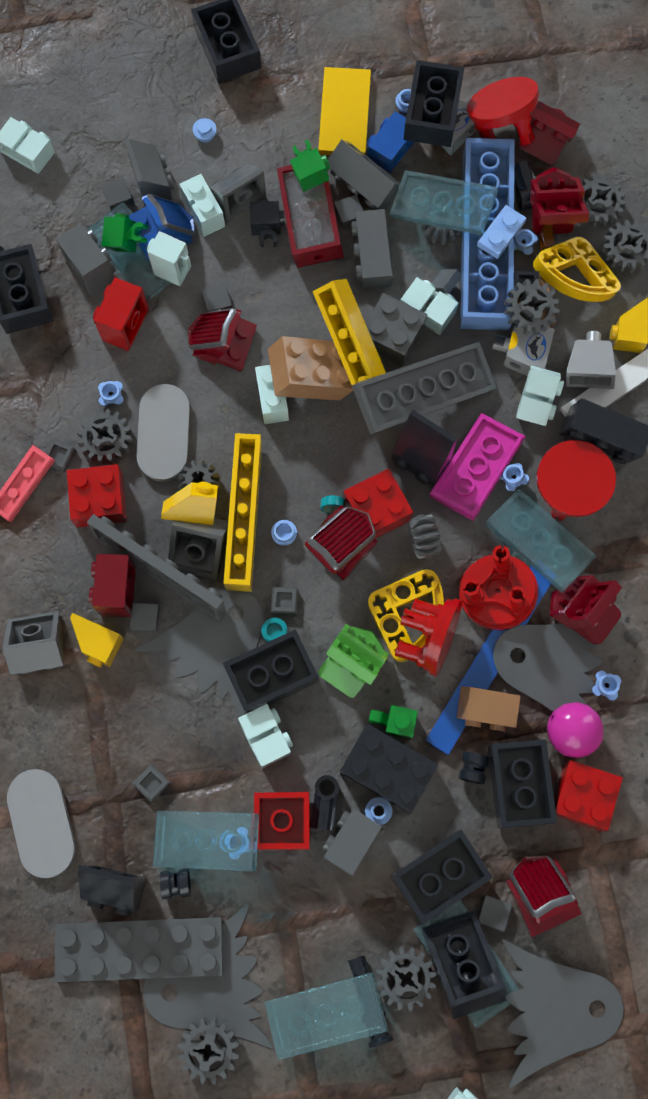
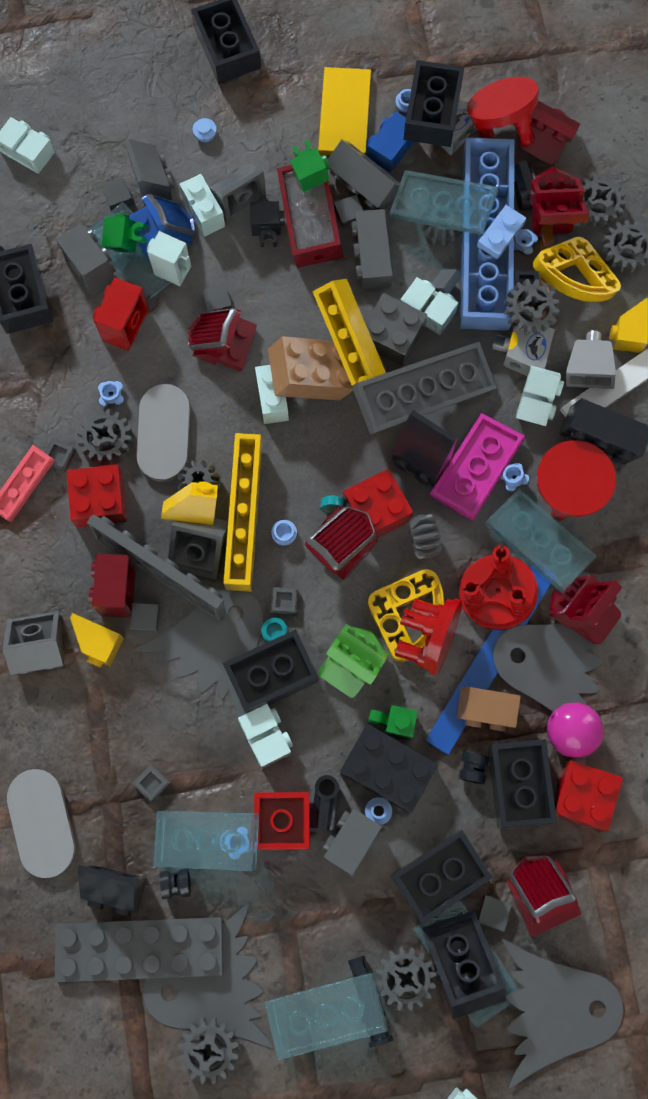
(614, 684): light blue plate -> none

